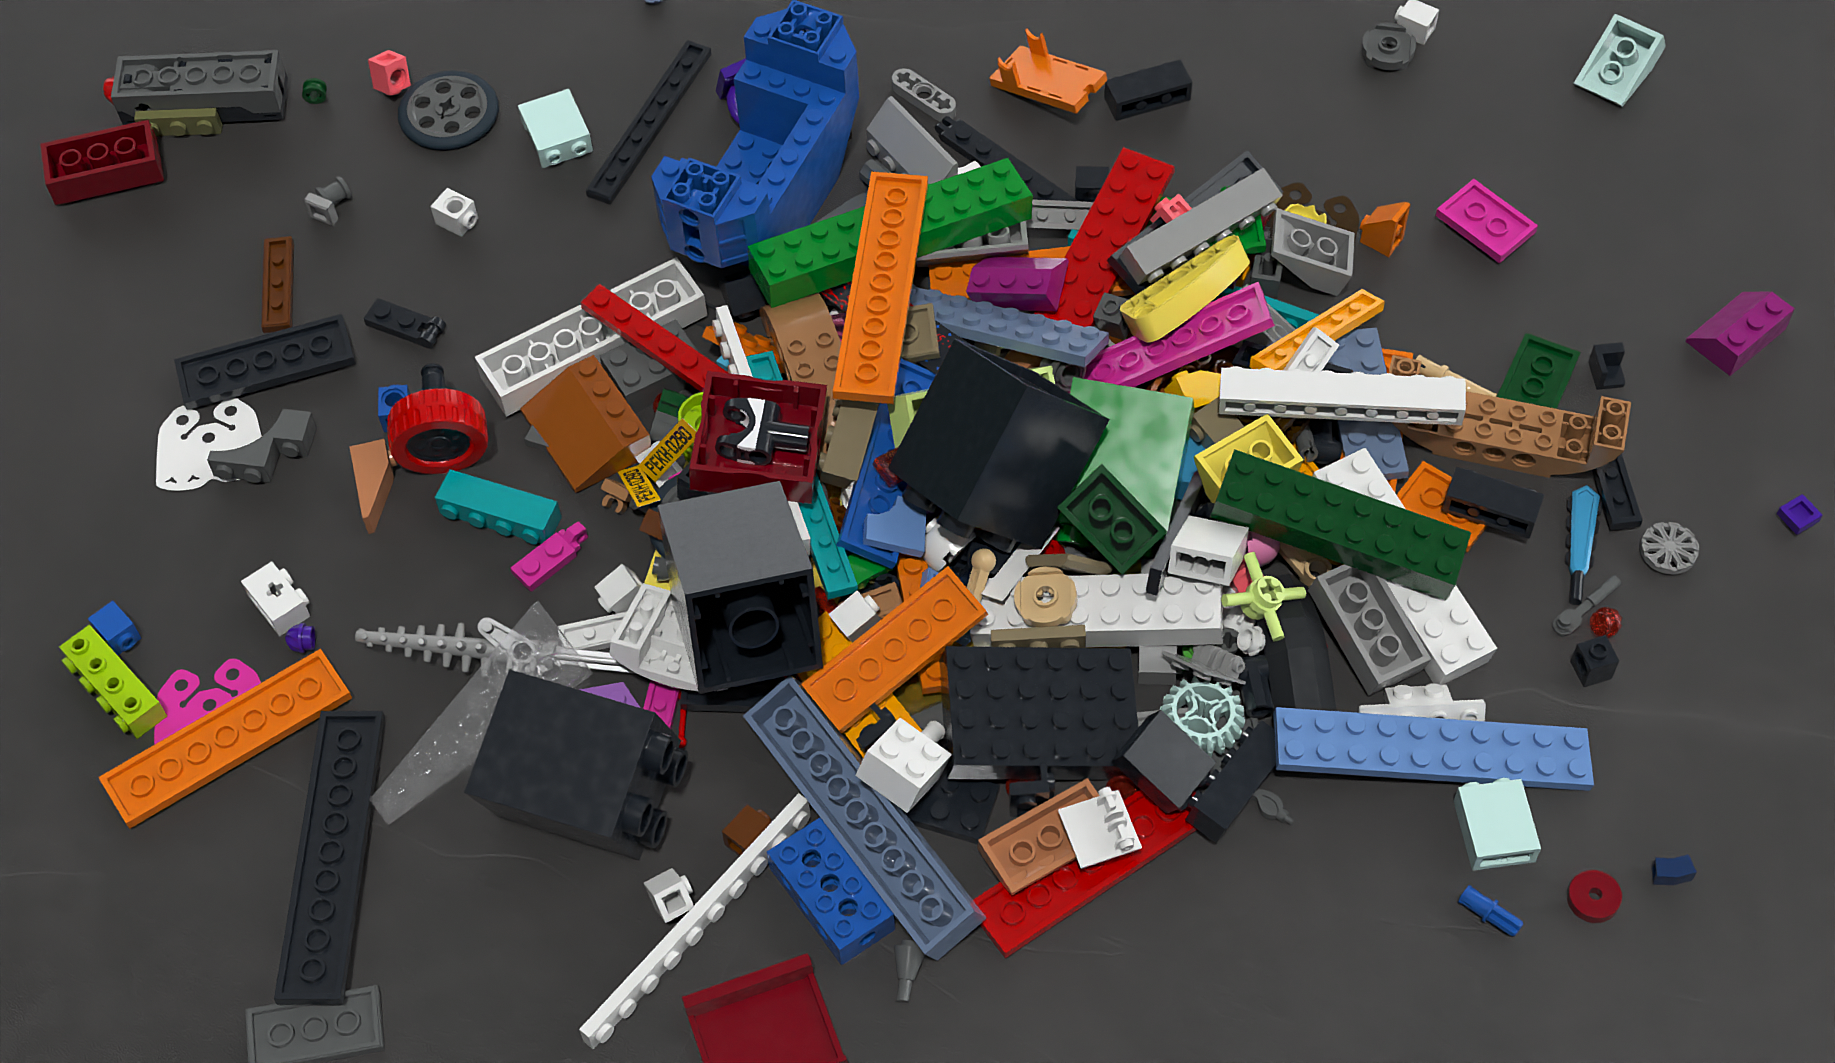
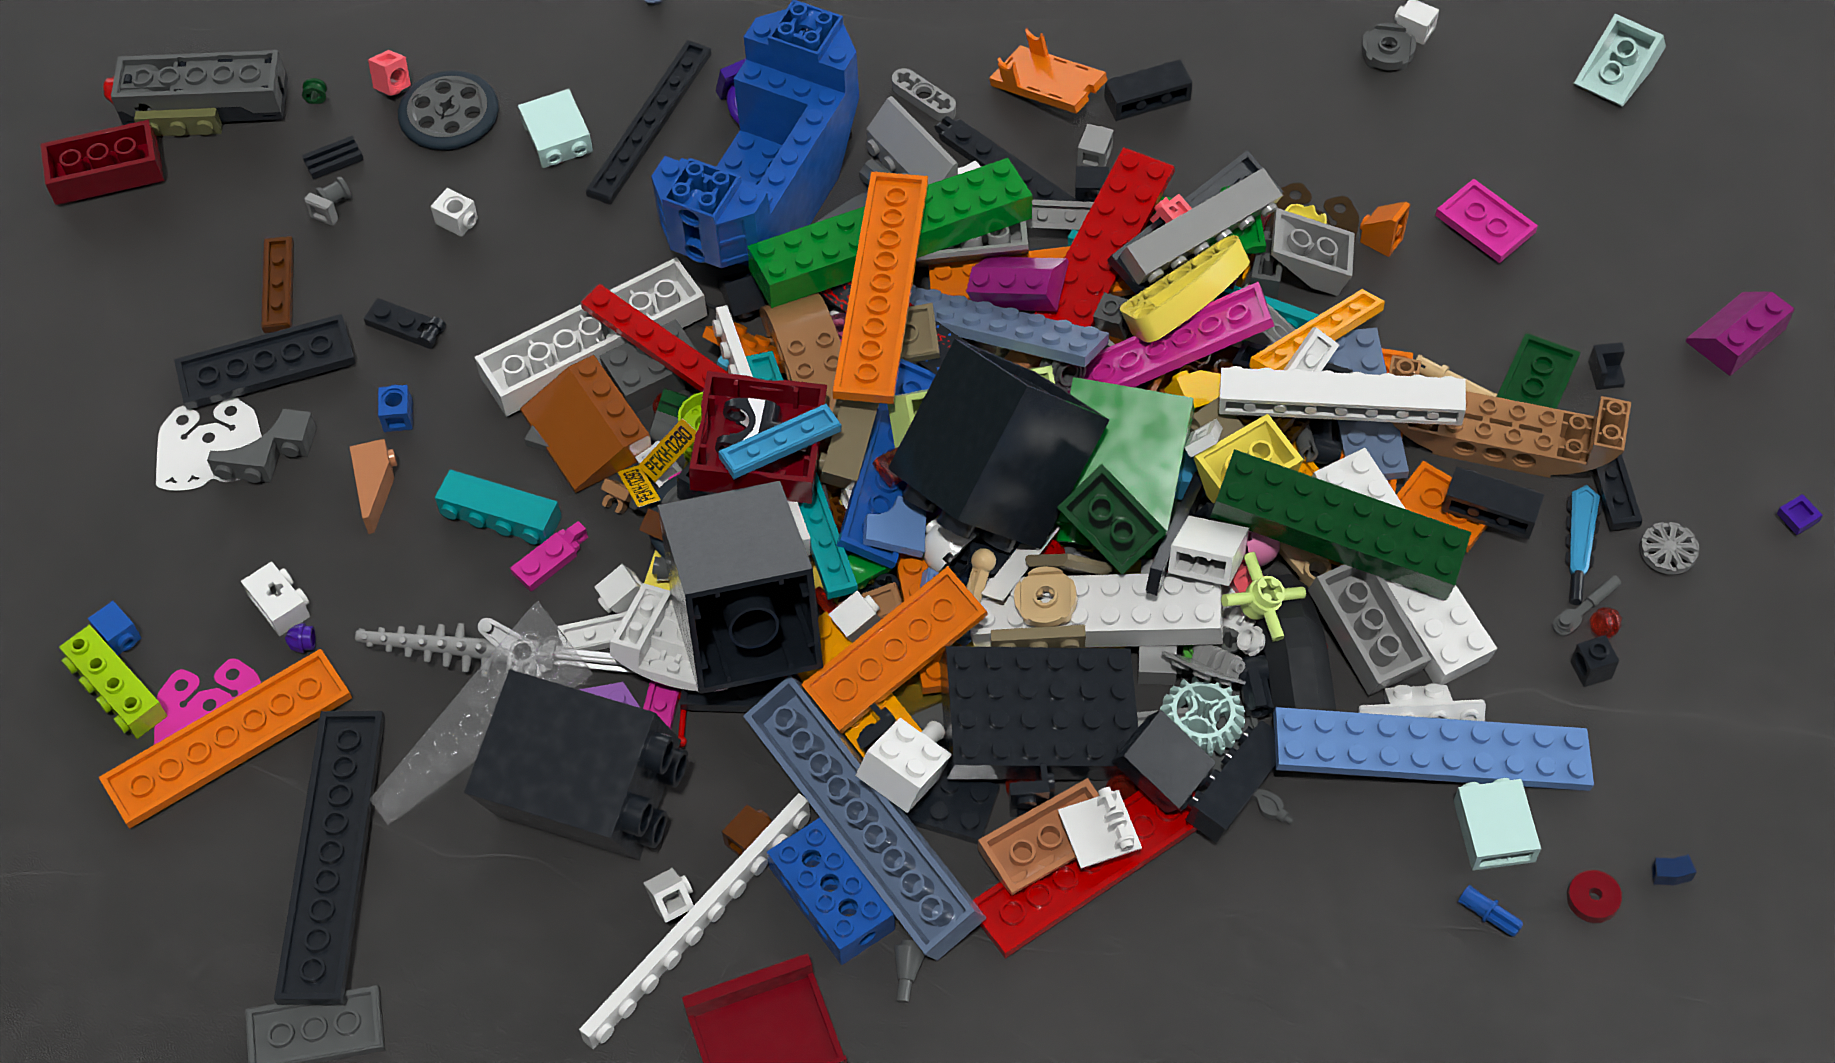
(332, 154): none -> black tile
(437, 427): red wheel -> none
(779, 441): none -> dark azure tile
(1095, 146): none -> light grey brick
(1203, 438): none -> white plate

